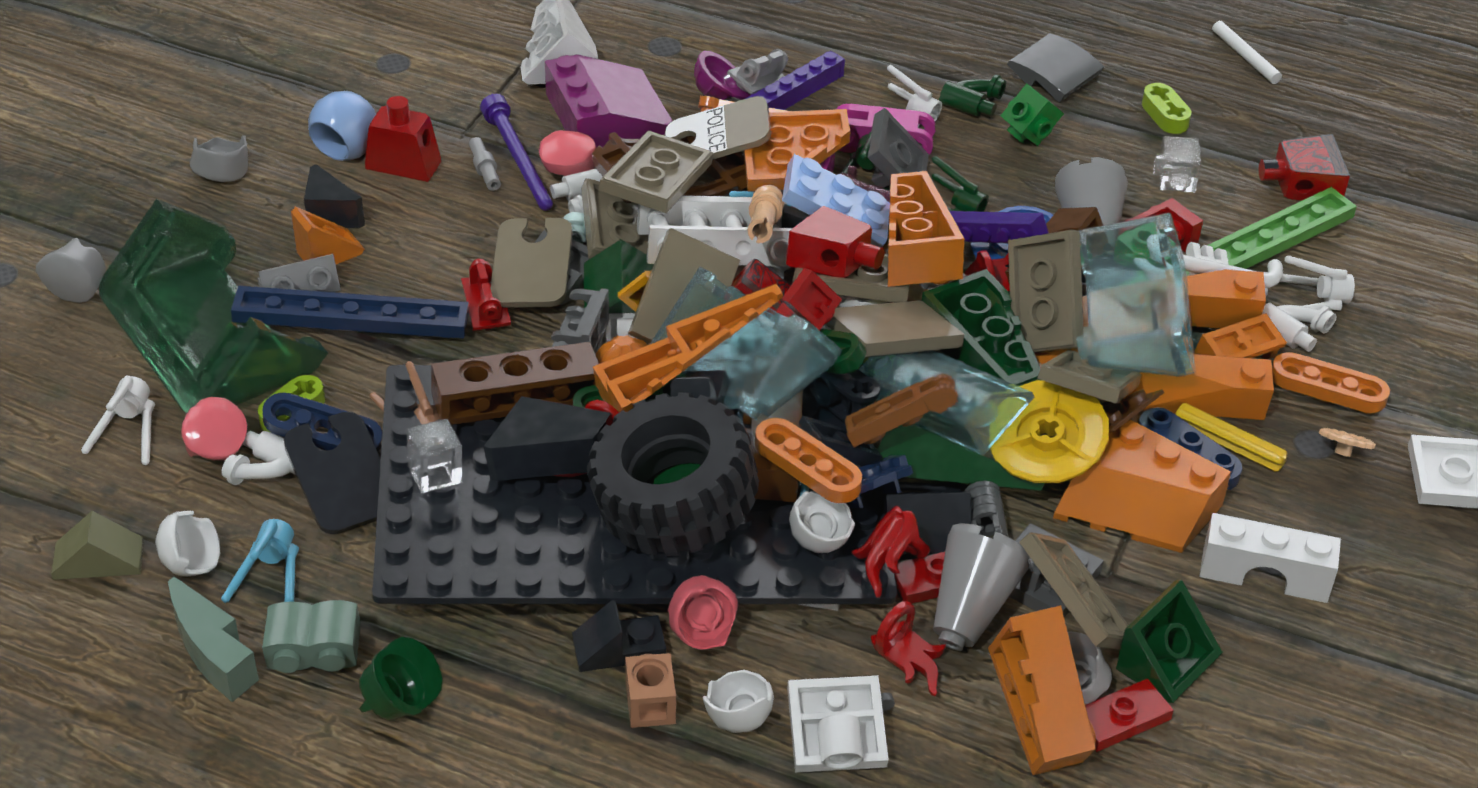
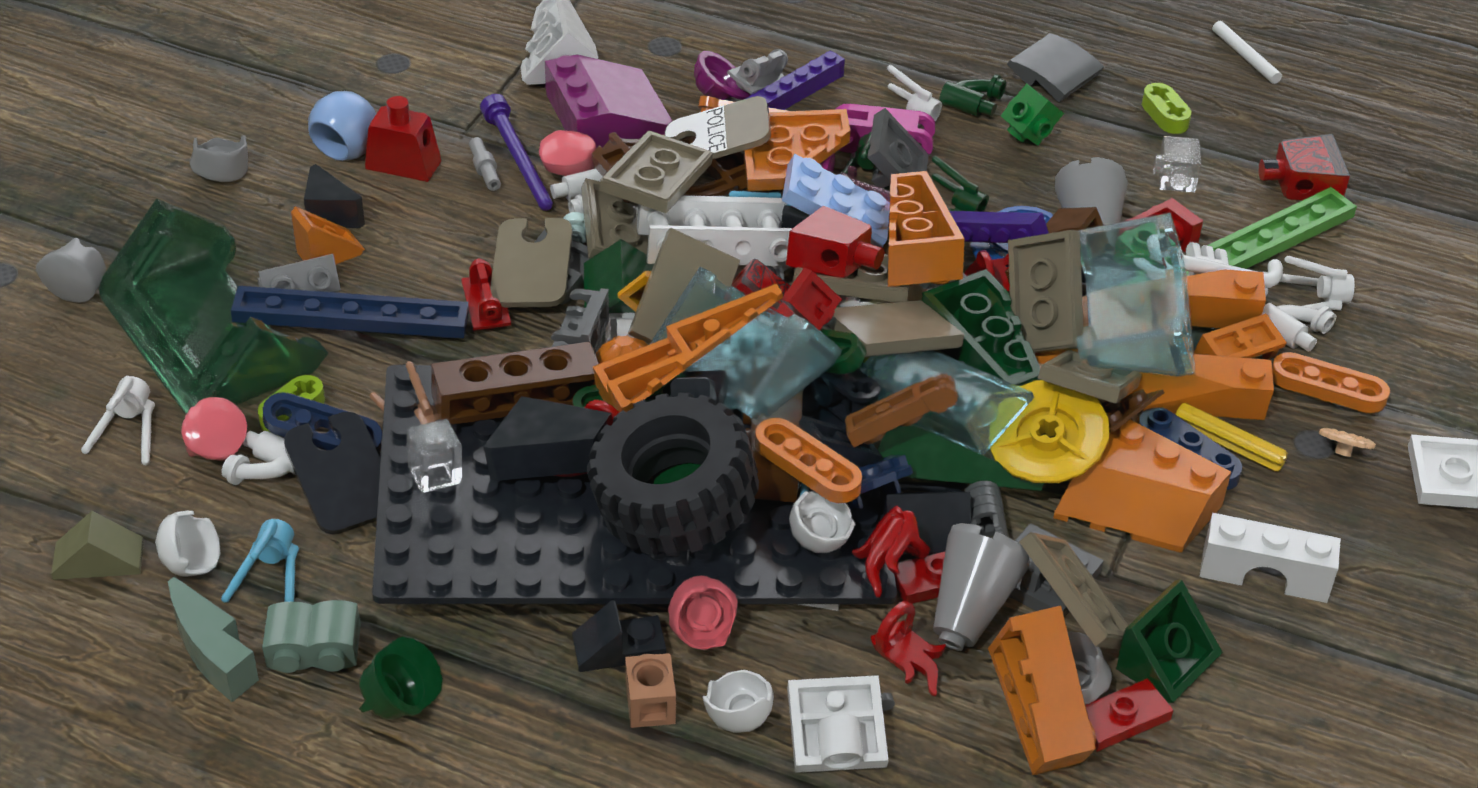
(765, 211): light nougat pin -> none

